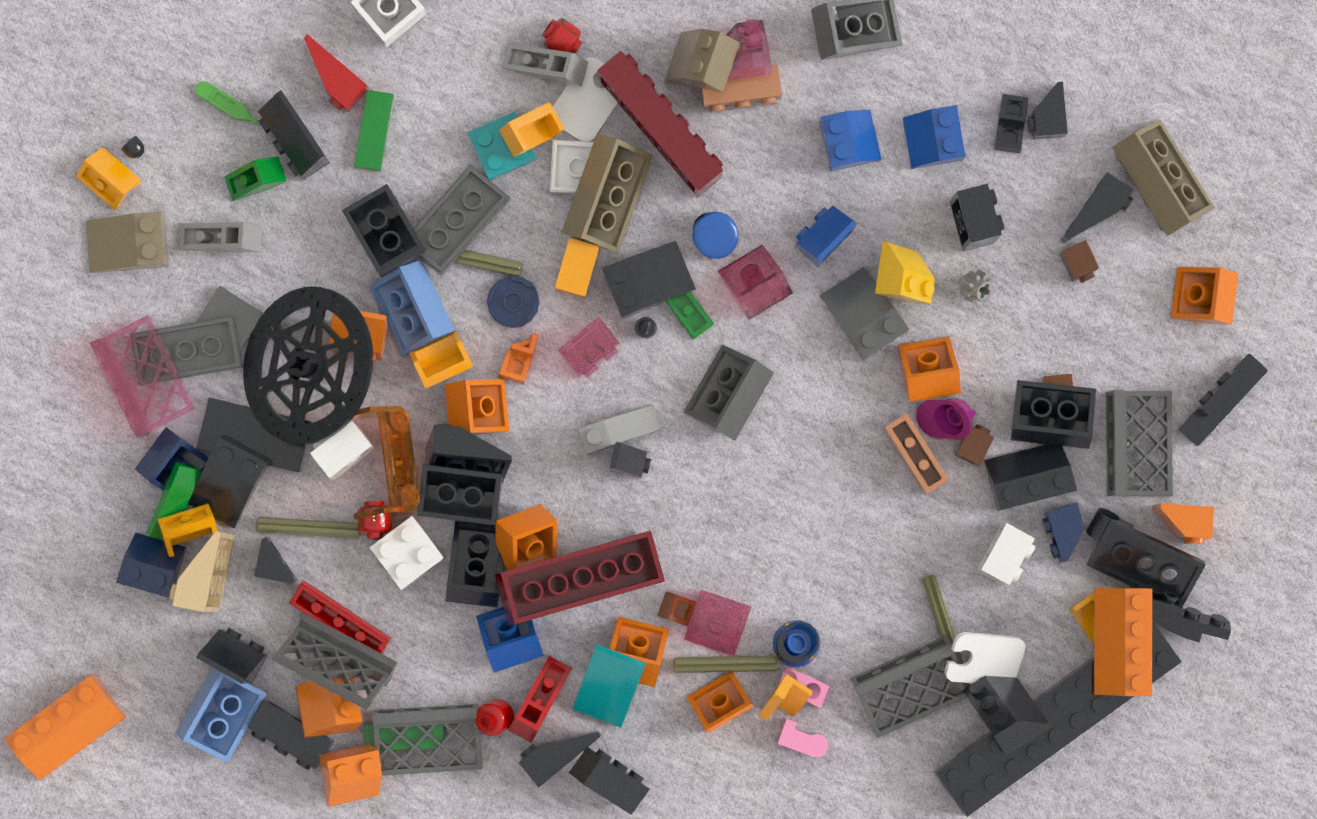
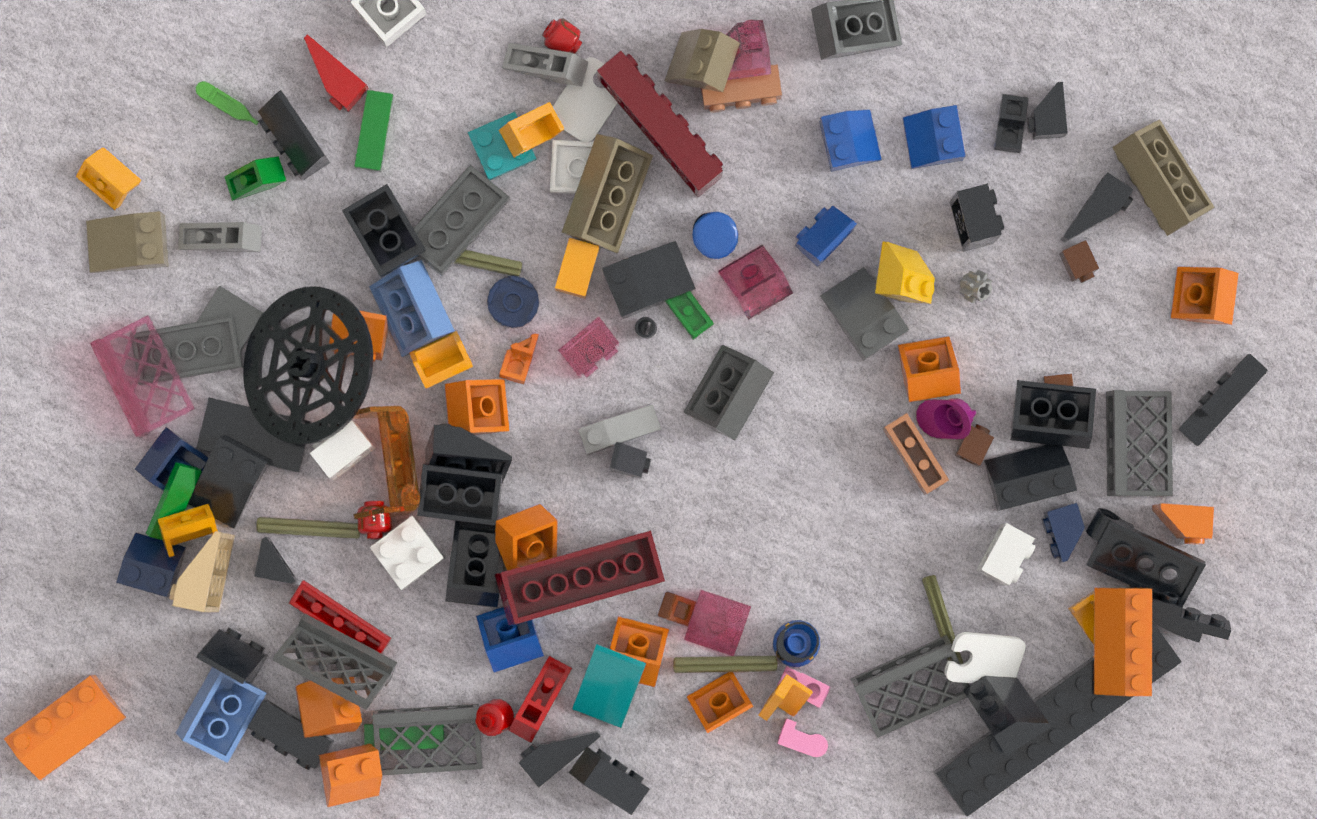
(133, 148): black hinge -> none

